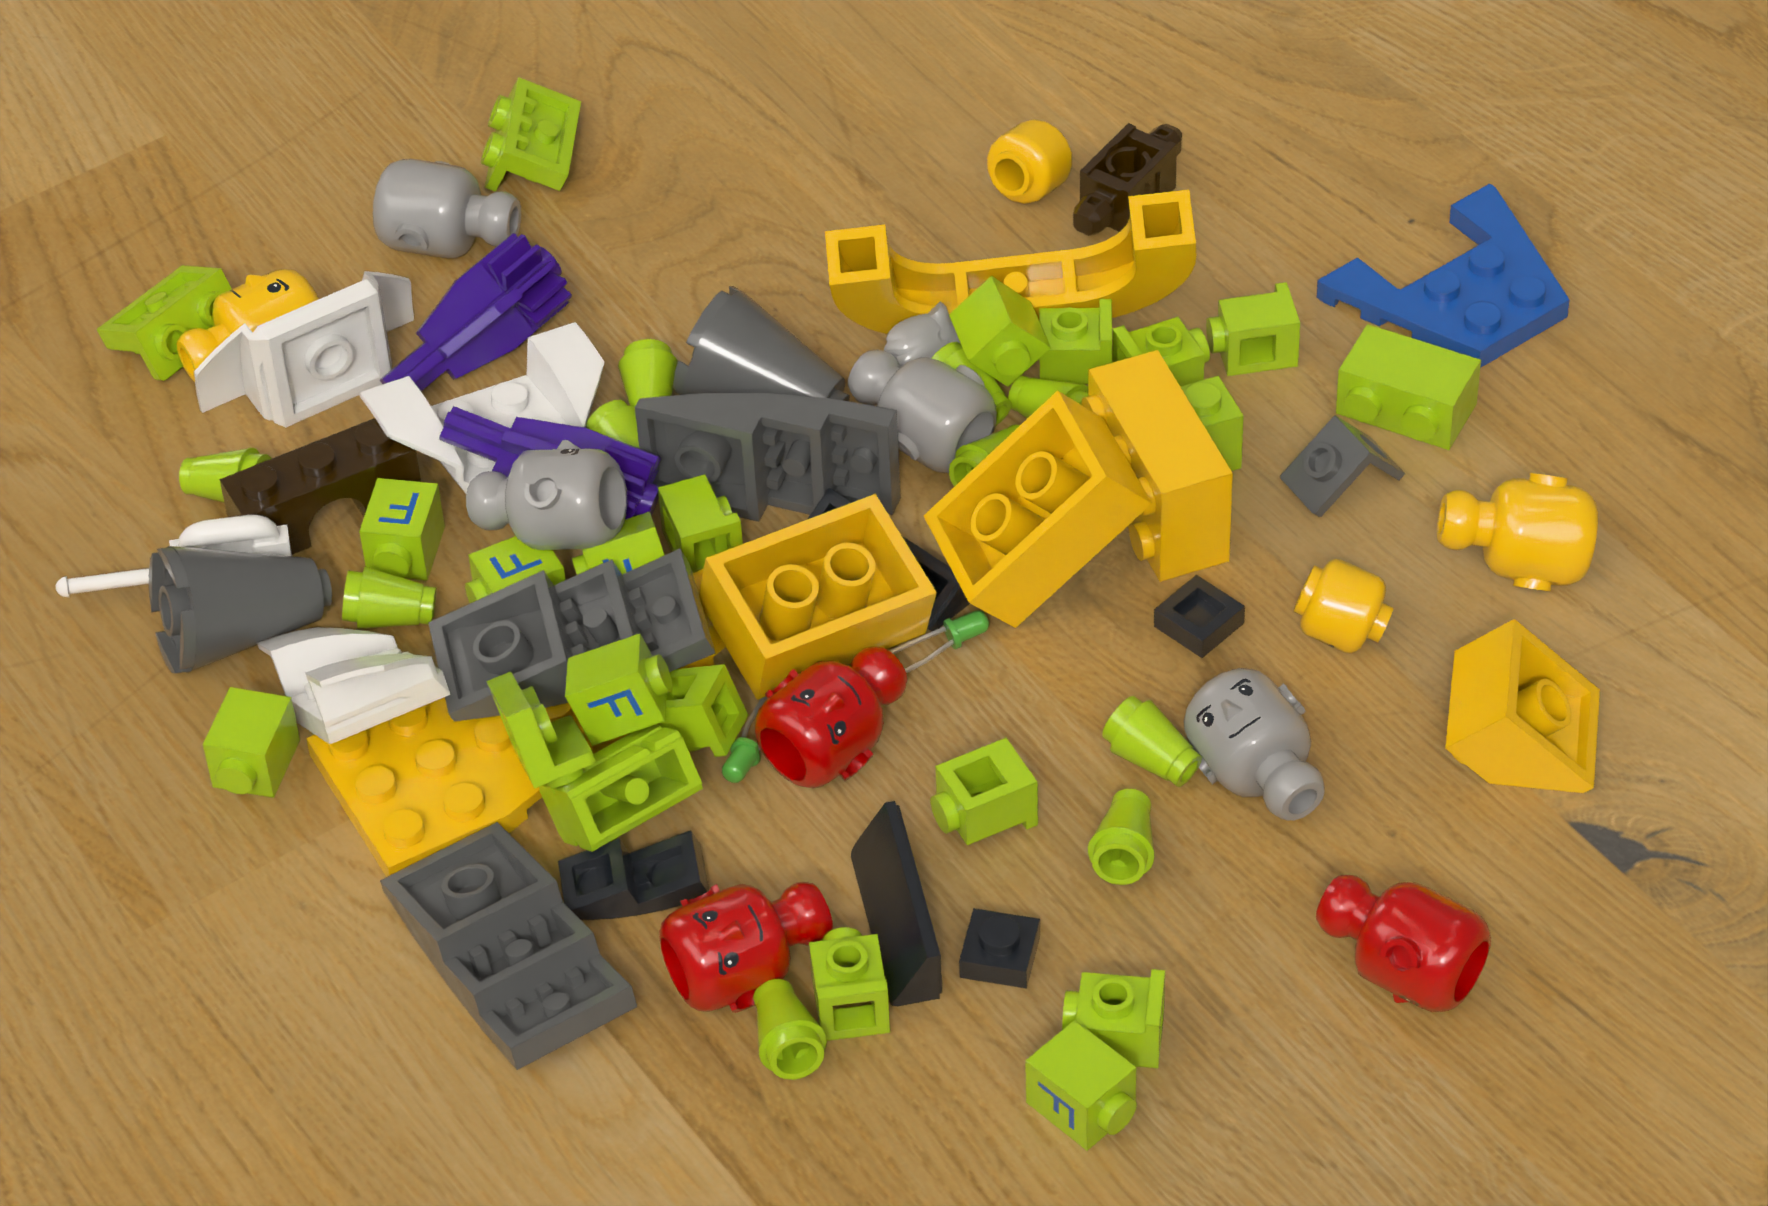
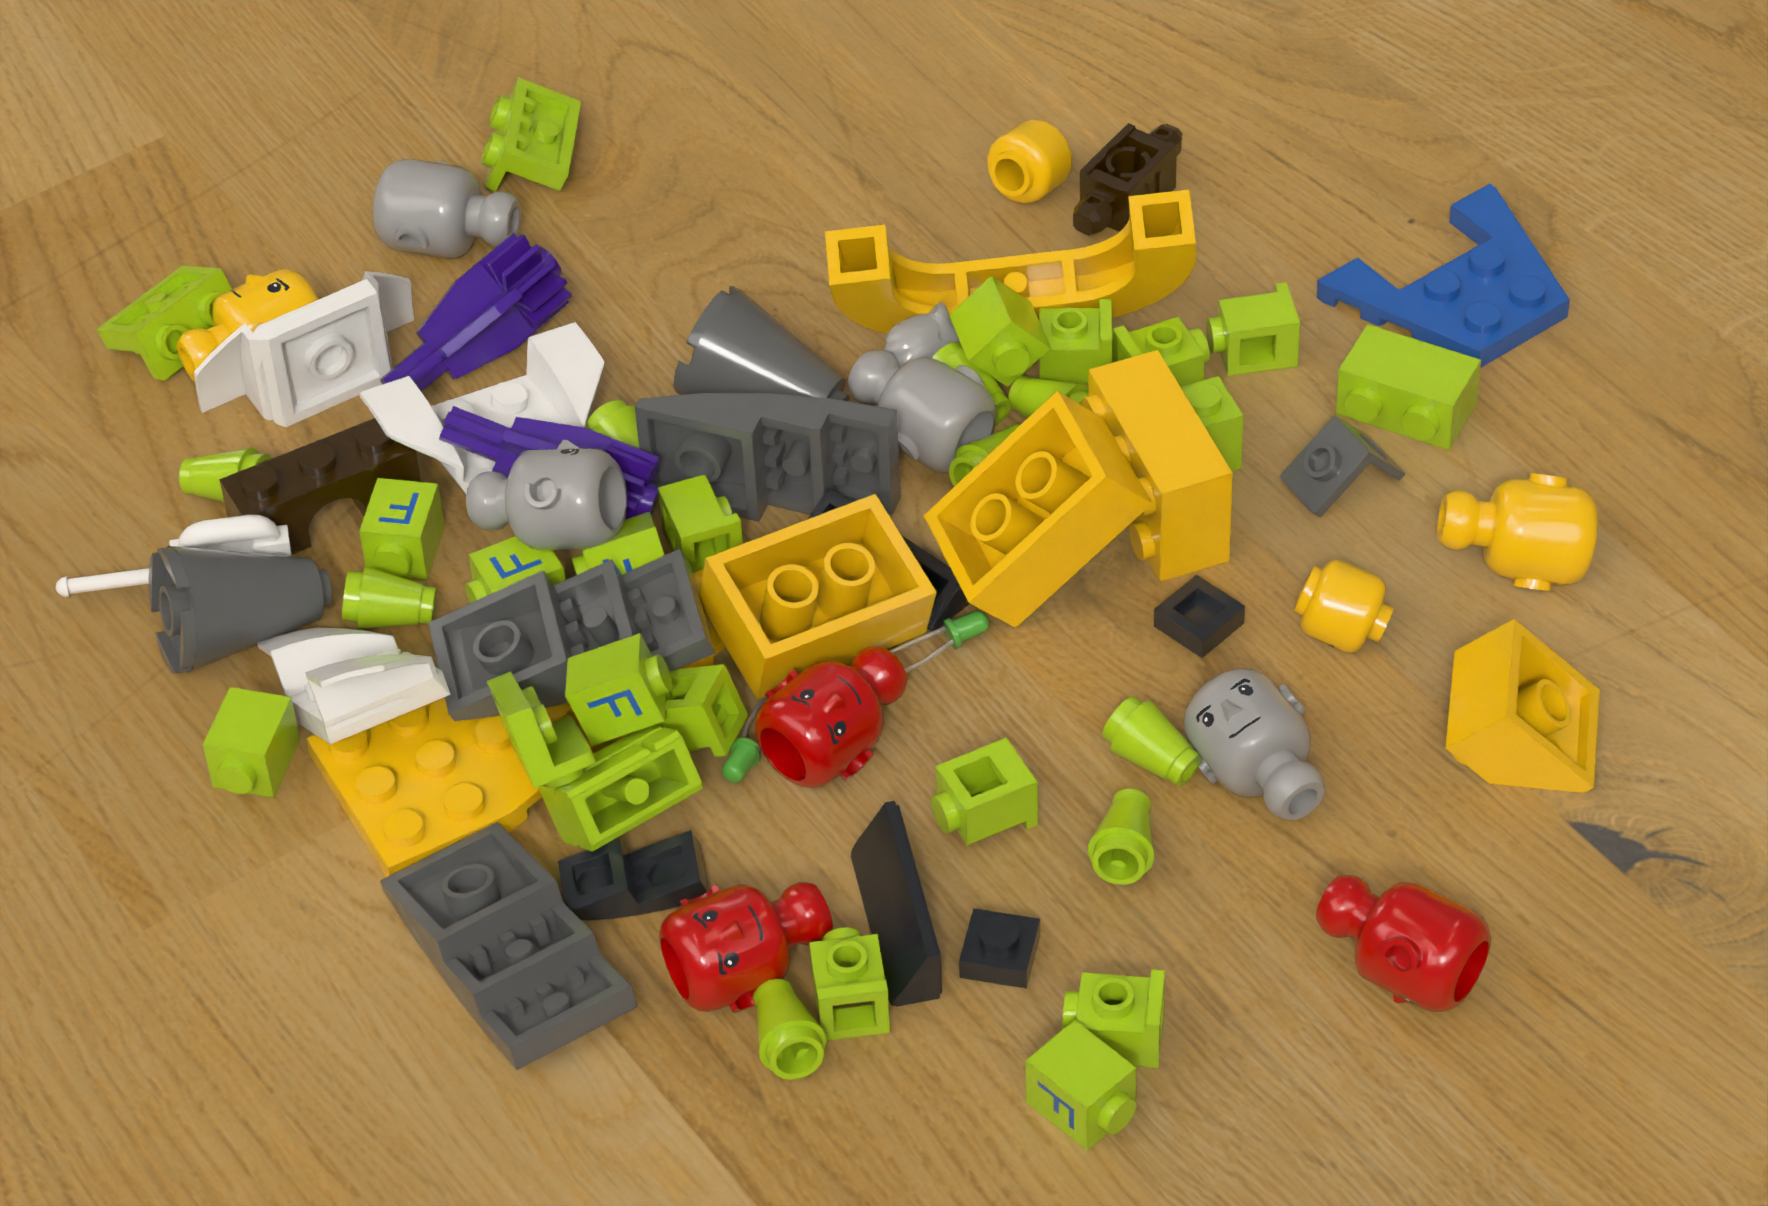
(647, 370): lime cone -> none

